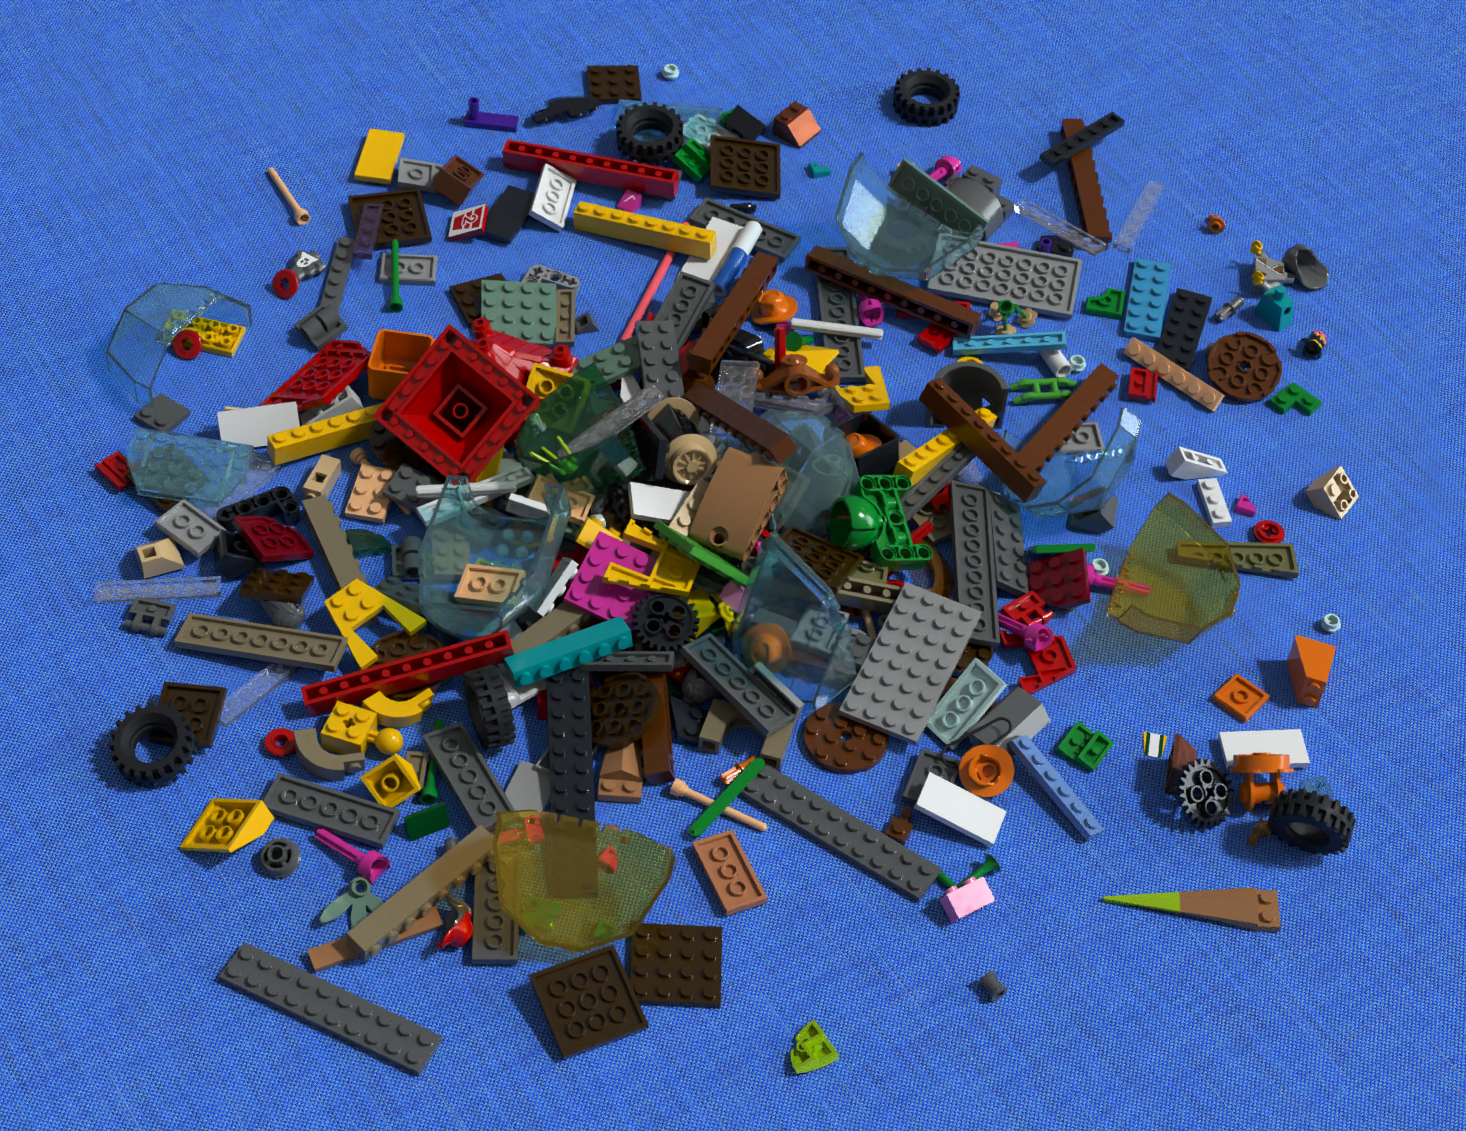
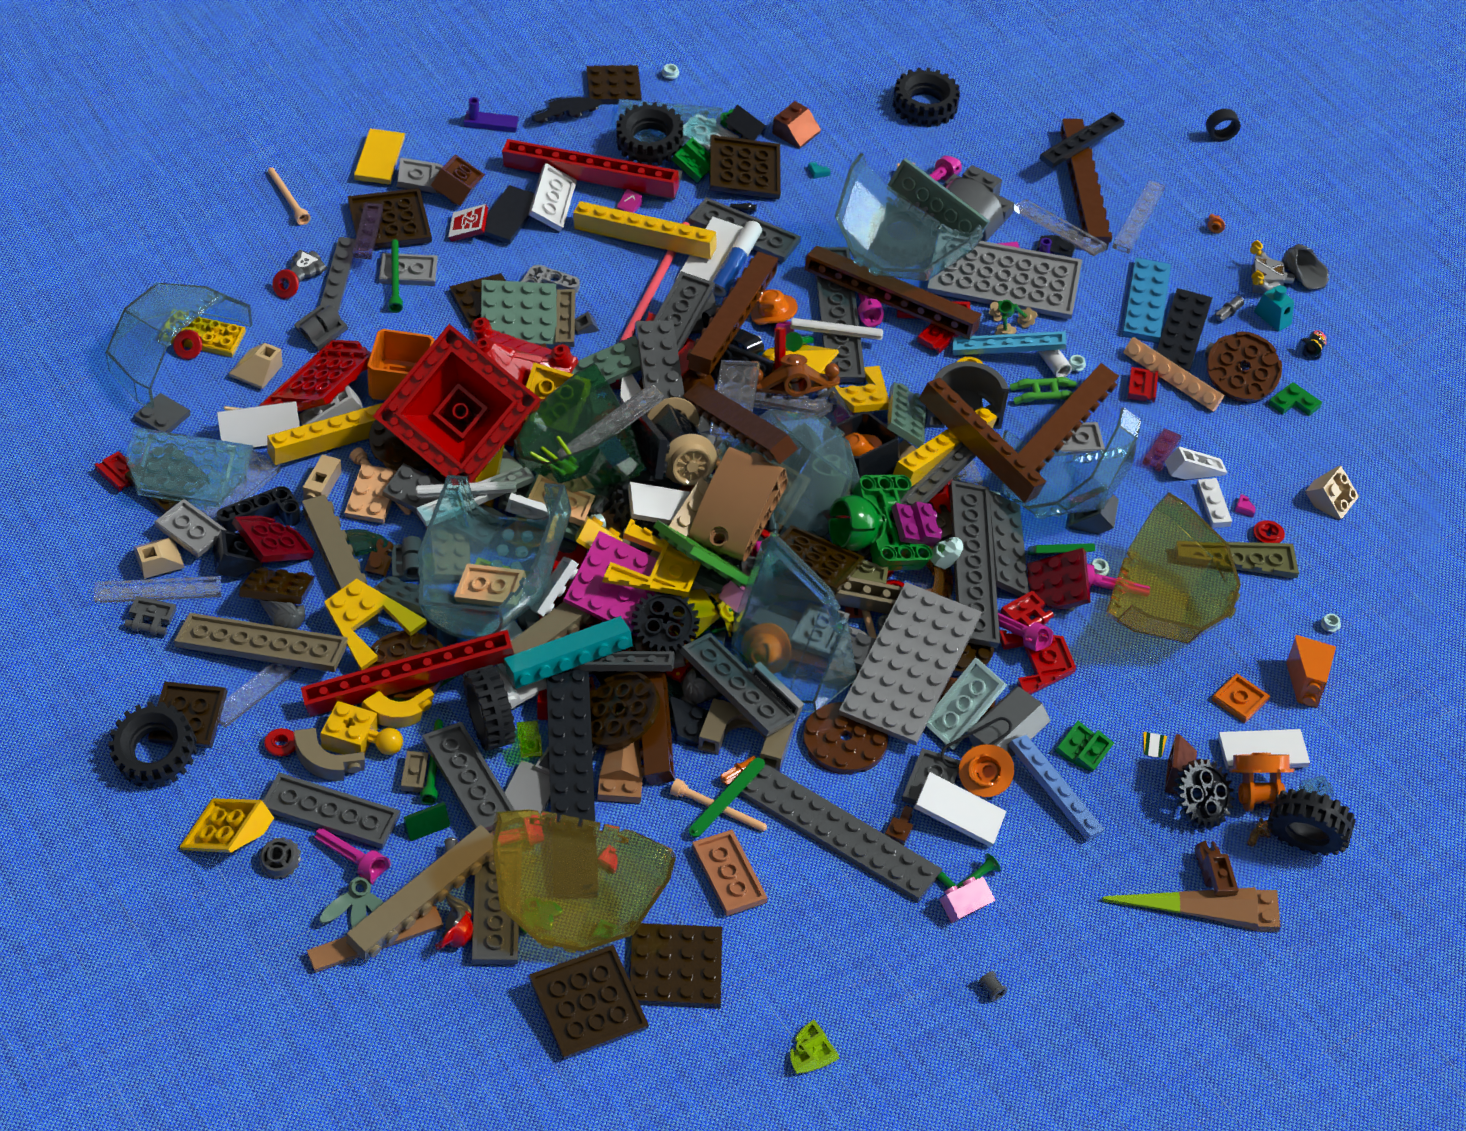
(258, 365): none -> tan slope
(331, 1009): dark grey plate -> none
(380, 561): none -> reddish brown plate
(391, 781): yellow slope -> none
(529, 739): none -> clear neon green slope
(906, 414): none -> sand green plate
(916, 523): none -> magenta plate
(947, 552): none -> light aqua rock
(1107, 305): green tile -> none
(1162, 449): none -> clear pink plate
(1216, 869): none -> reddish brown plate
(1218, 117): none -> black tyre

